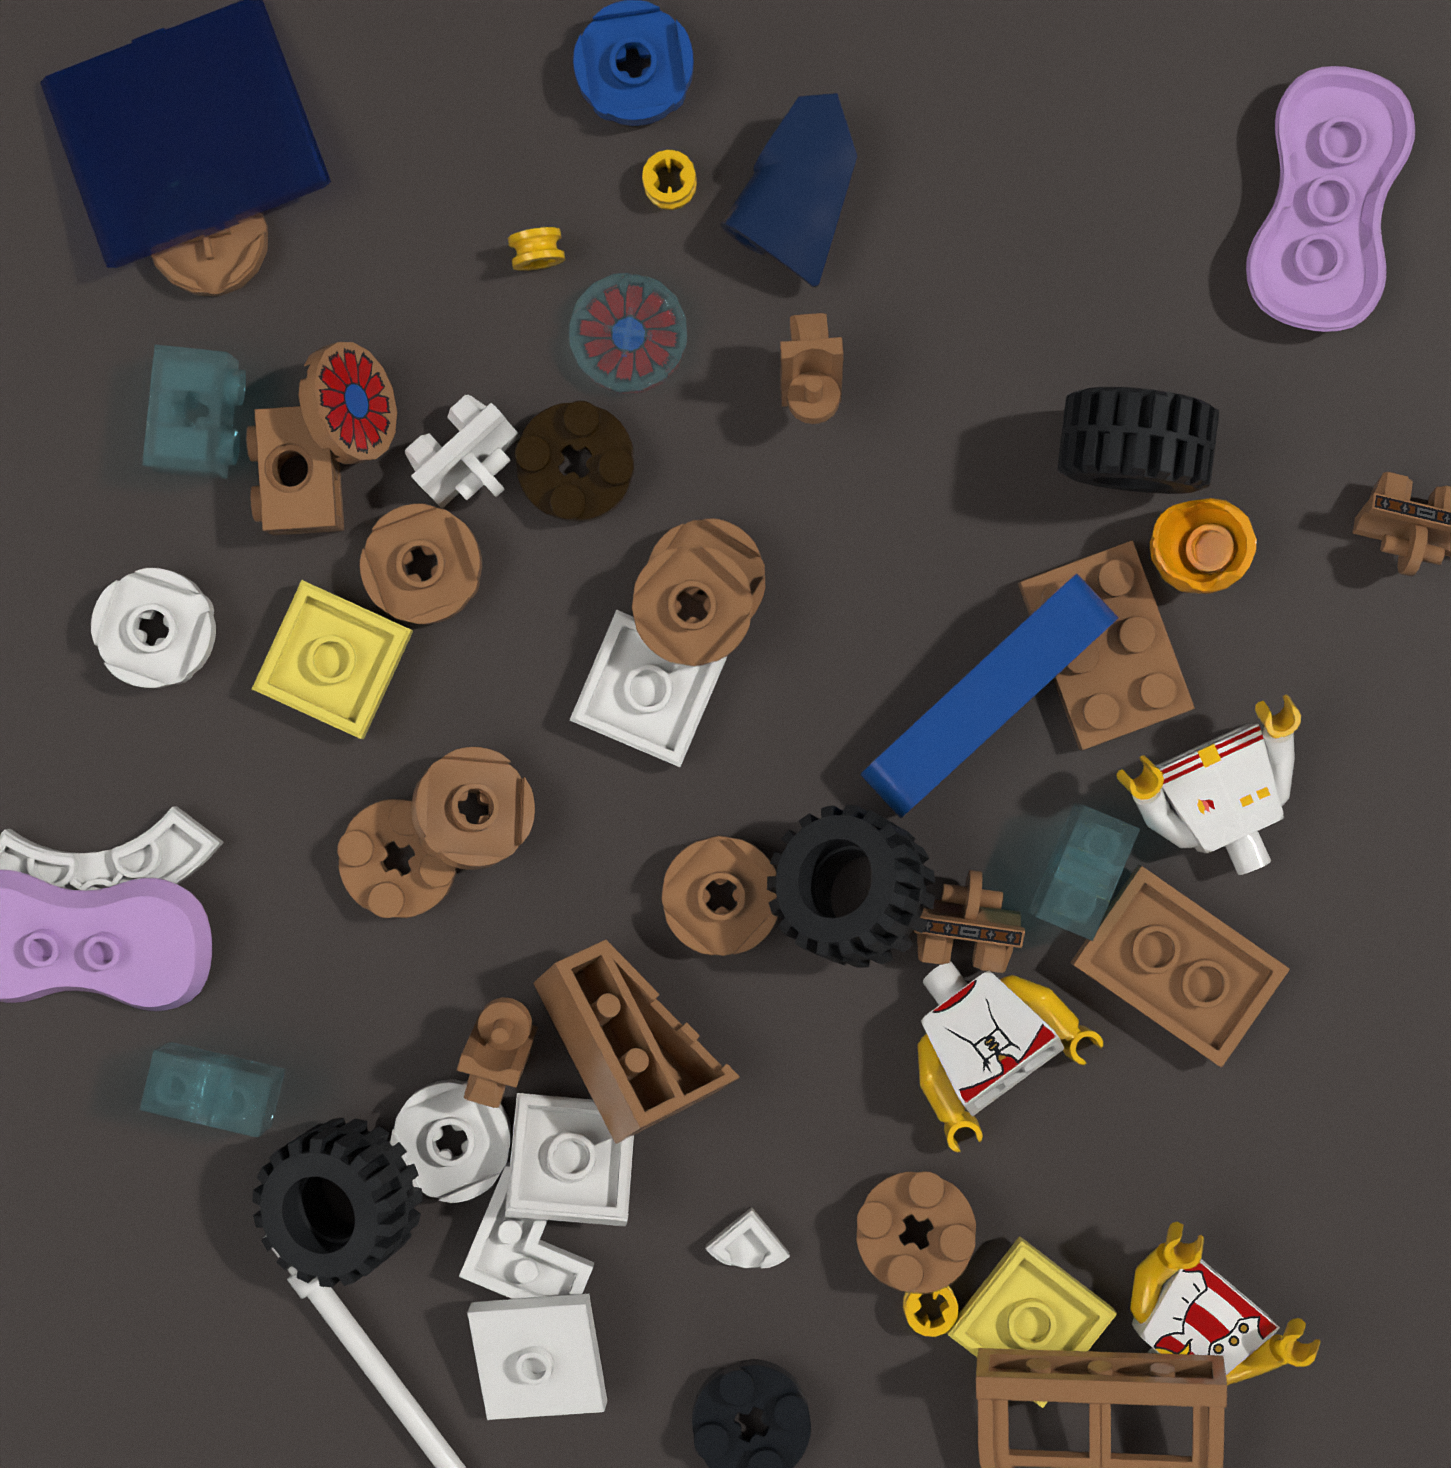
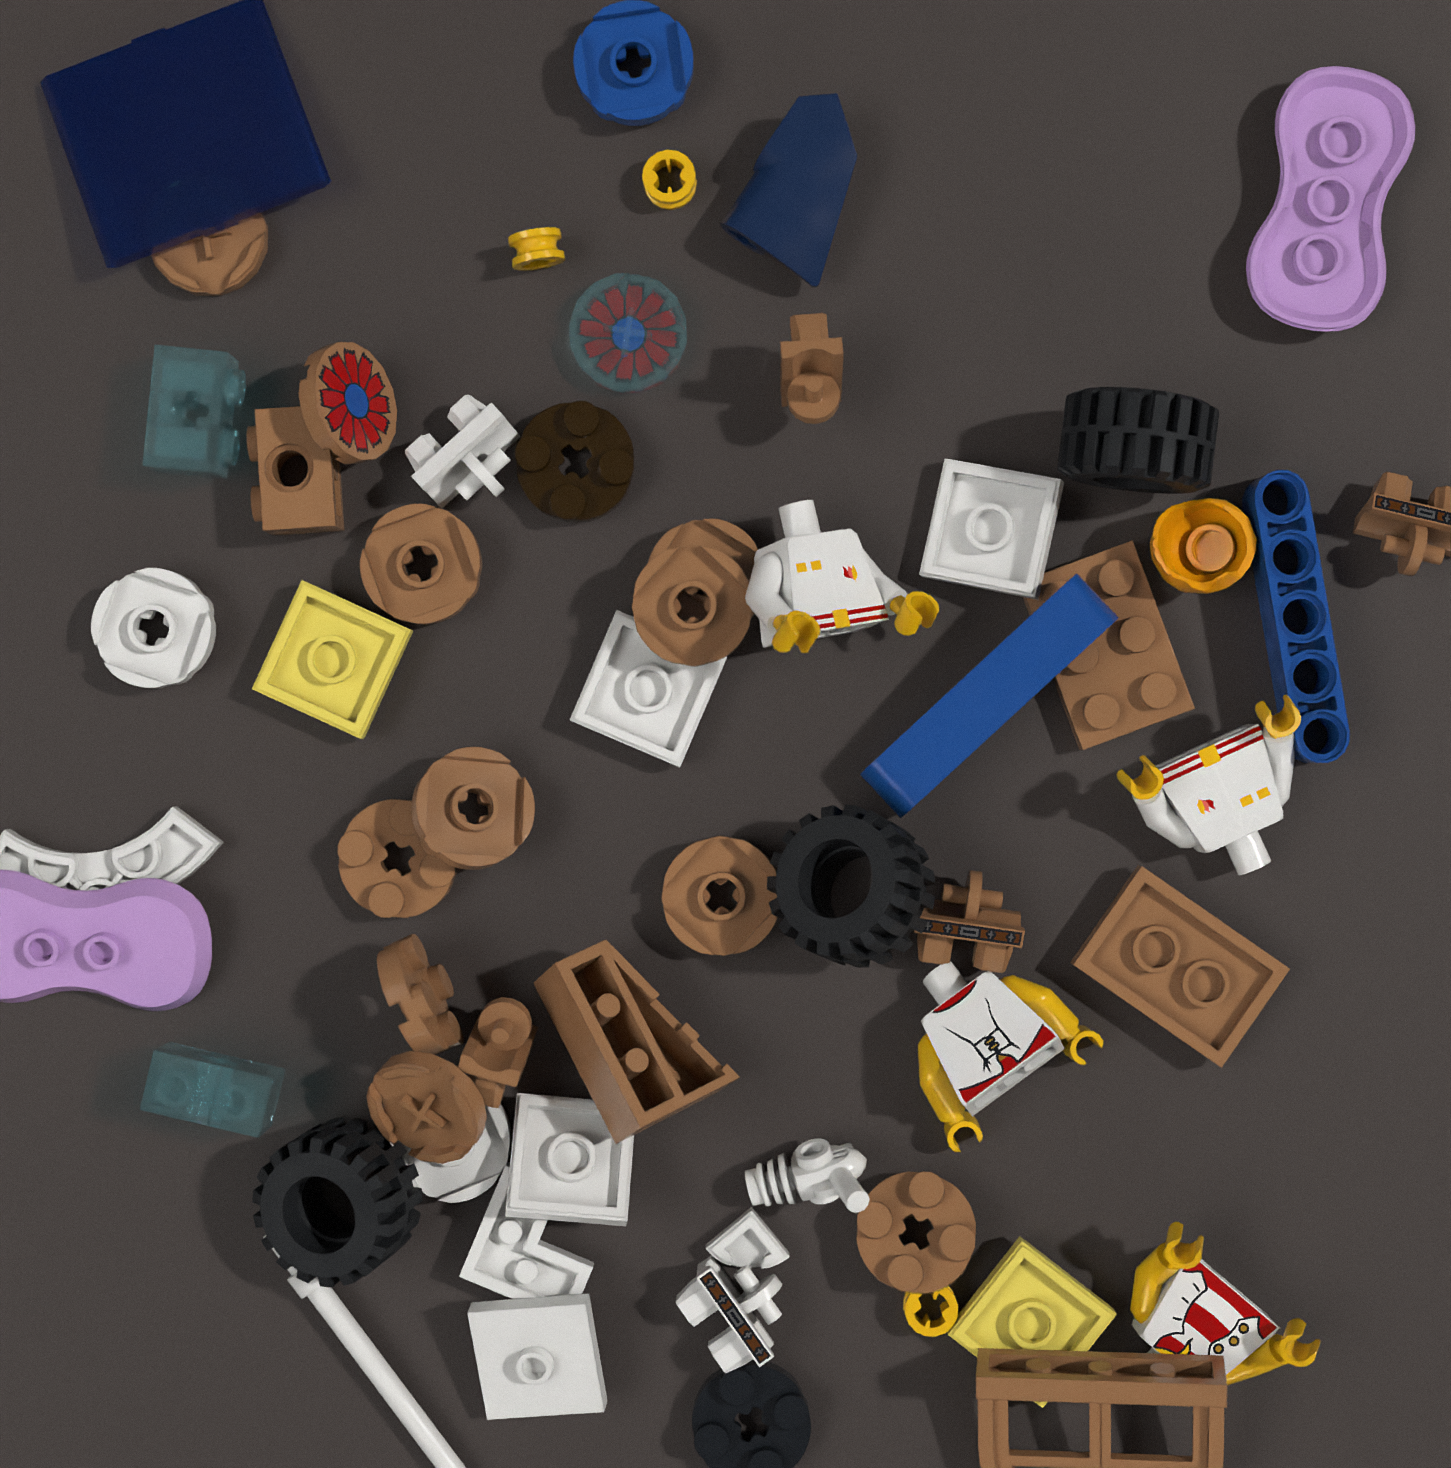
(421, 996): none -> medium nougat plate
(427, 1106): none -> medium nougat tile
(746, 1336): none -> white hips
(817, 1173): none -> white piece
(825, 586): none -> white torso
(991, 528): none -> white plate
(1083, 871): clear light blue brick -> none
(1306, 588): none -> blue beam

